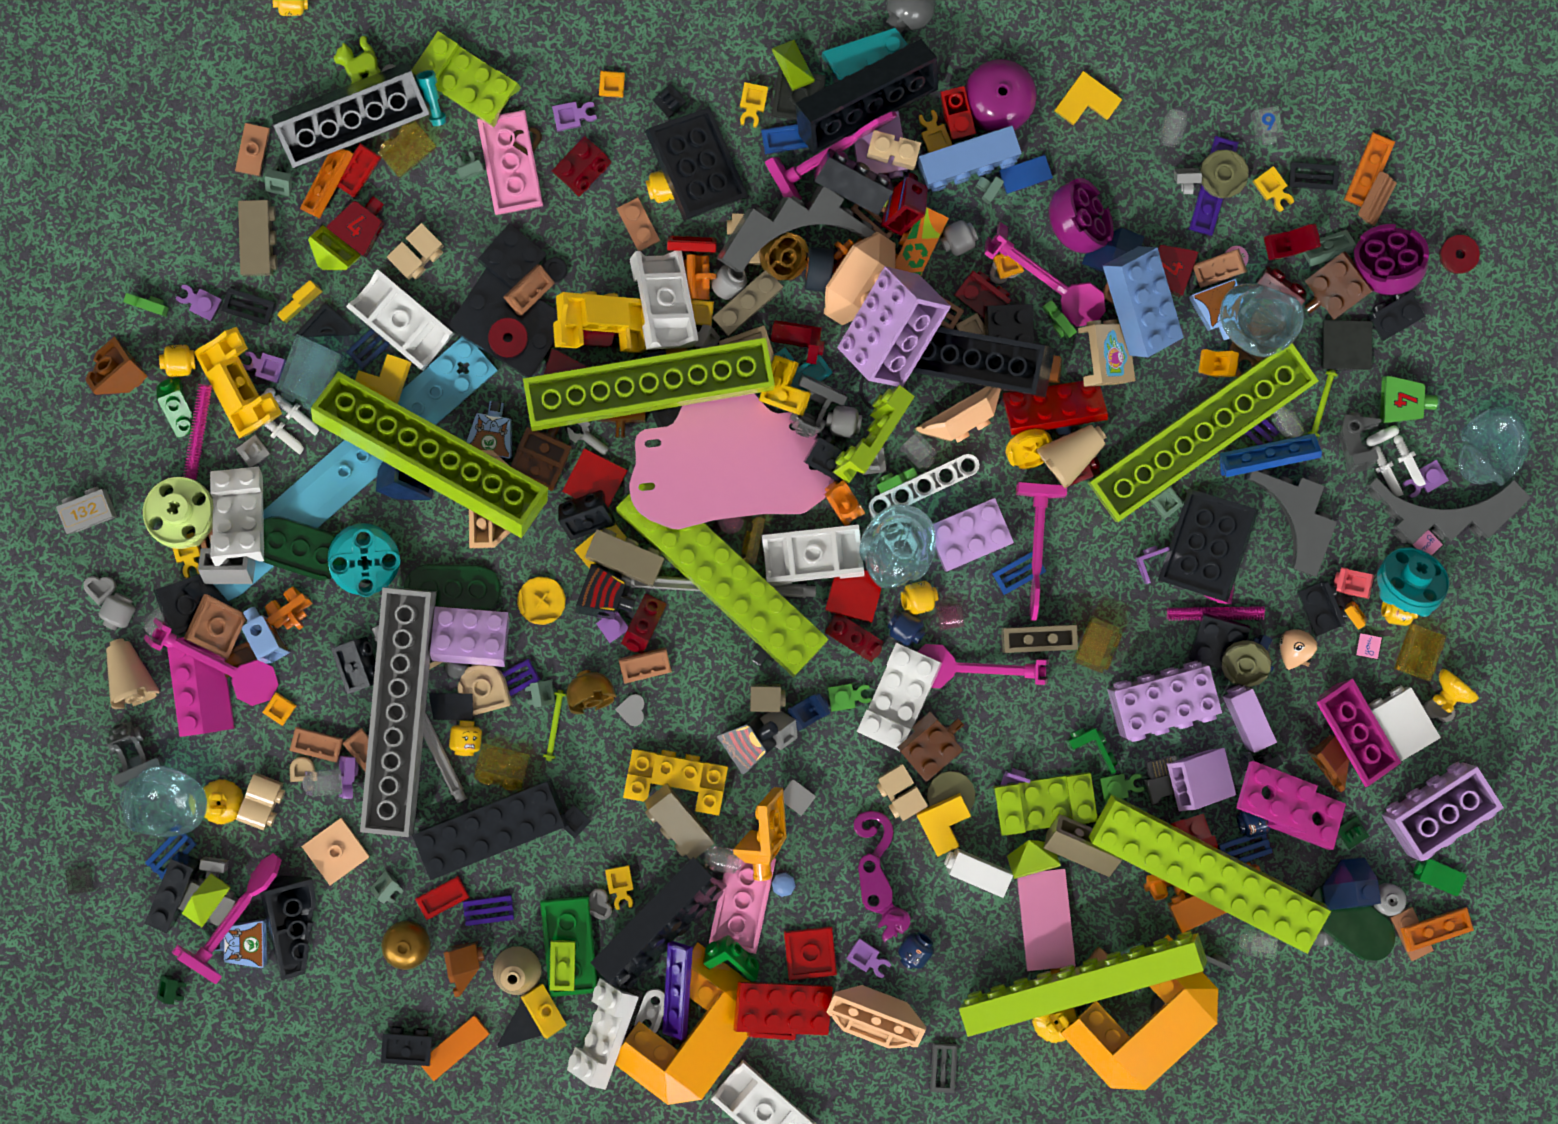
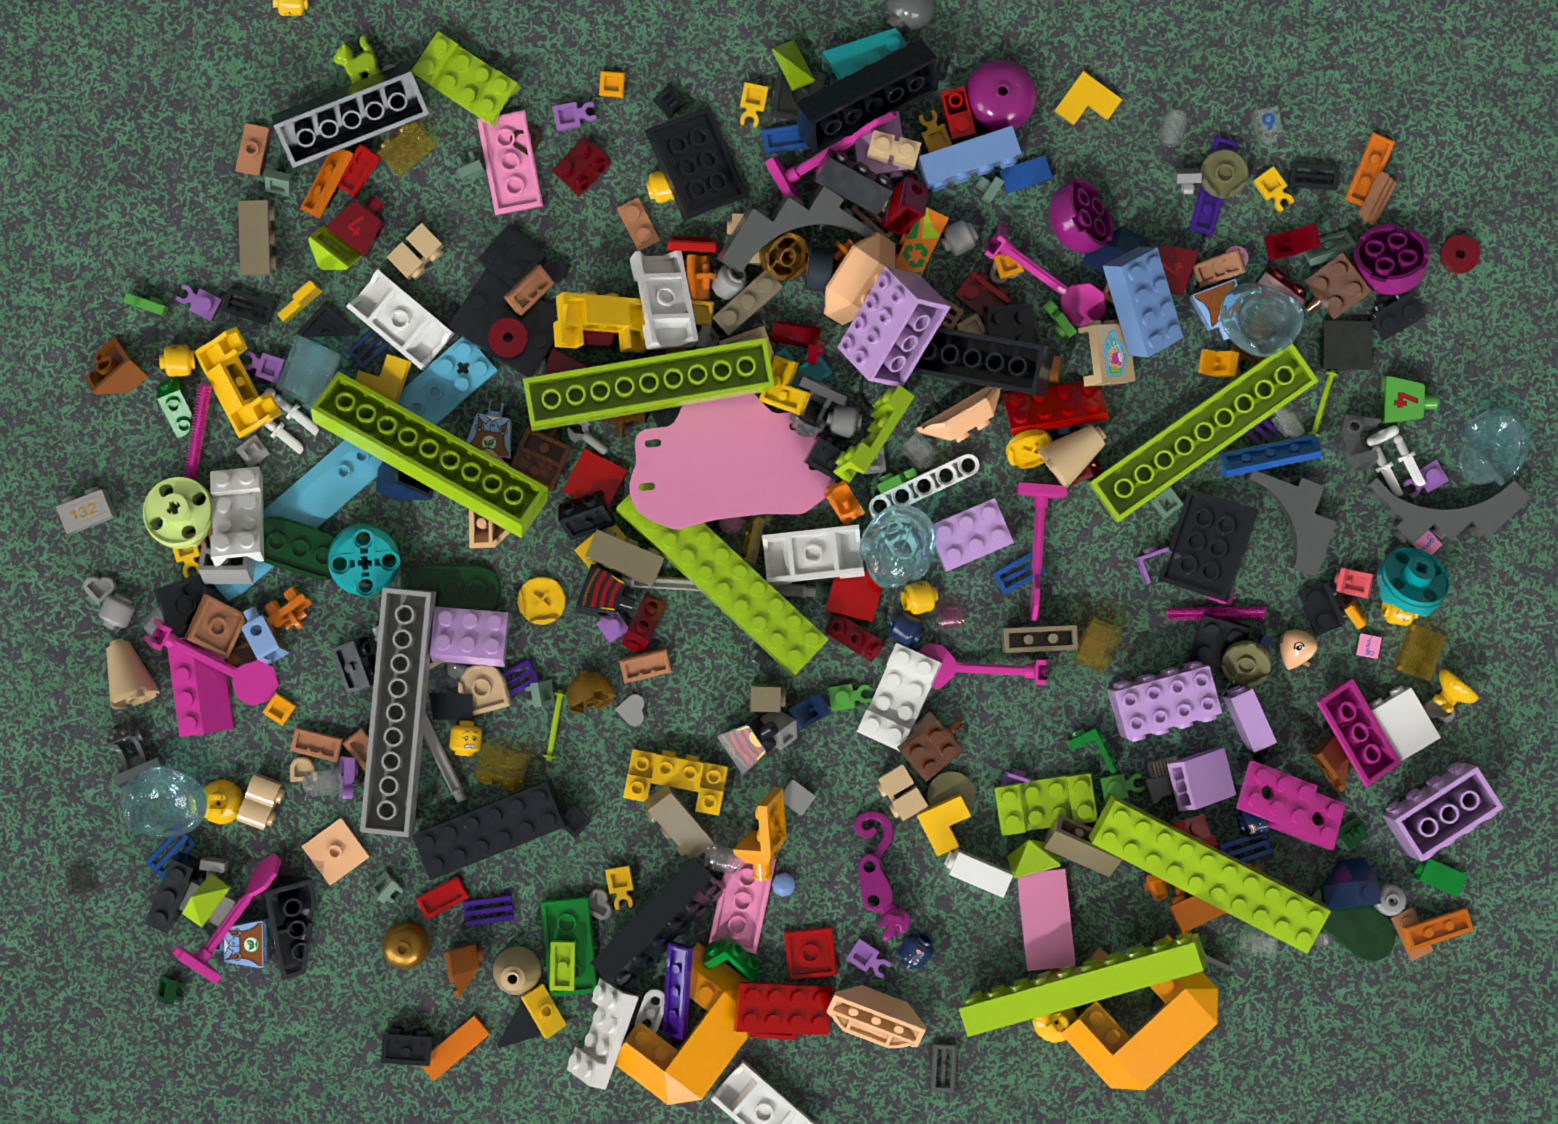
(427, 81): teal piece -> none

